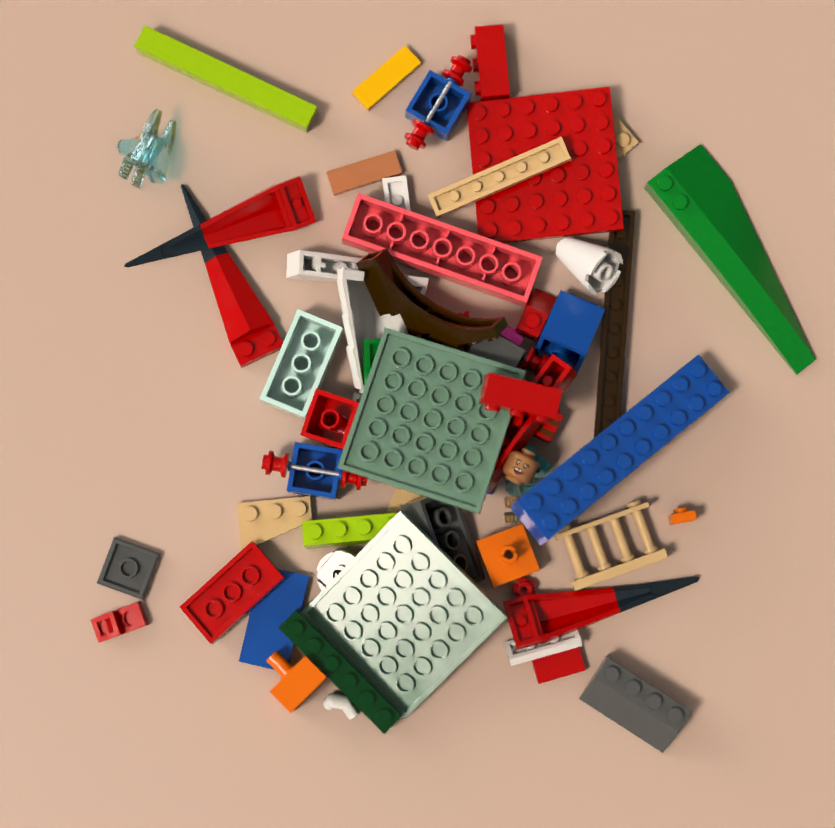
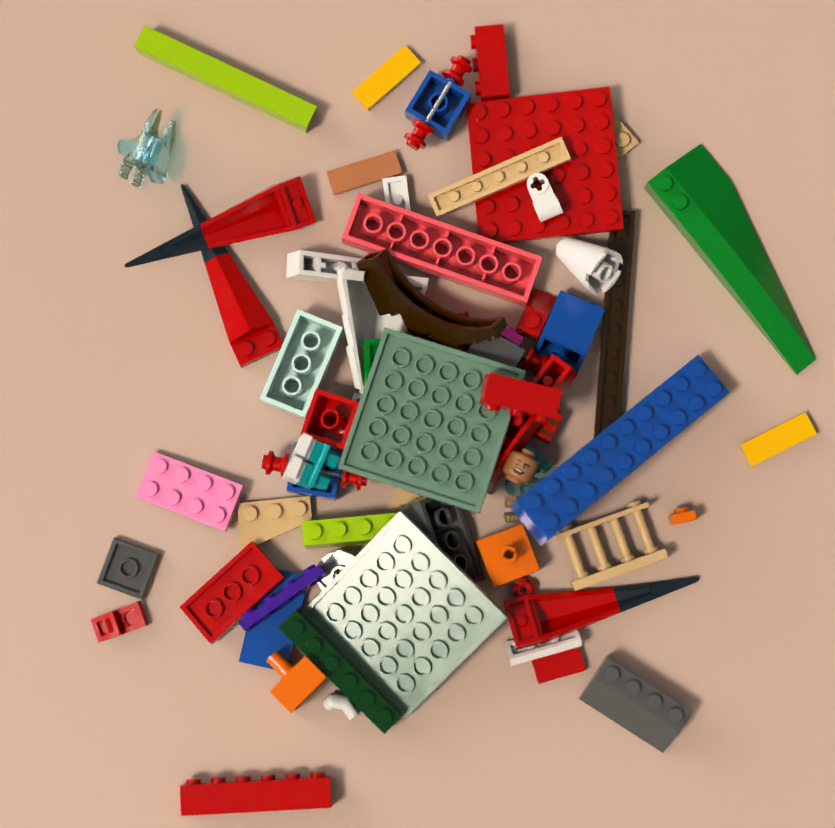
(190, 491): none -> bright pink plate
(255, 795): none -> red brick
(273, 602): none -> dark purple plate
(307, 462): none -> hips
(545, 200): none -> white piece
(778, 439): none -> yellow tile

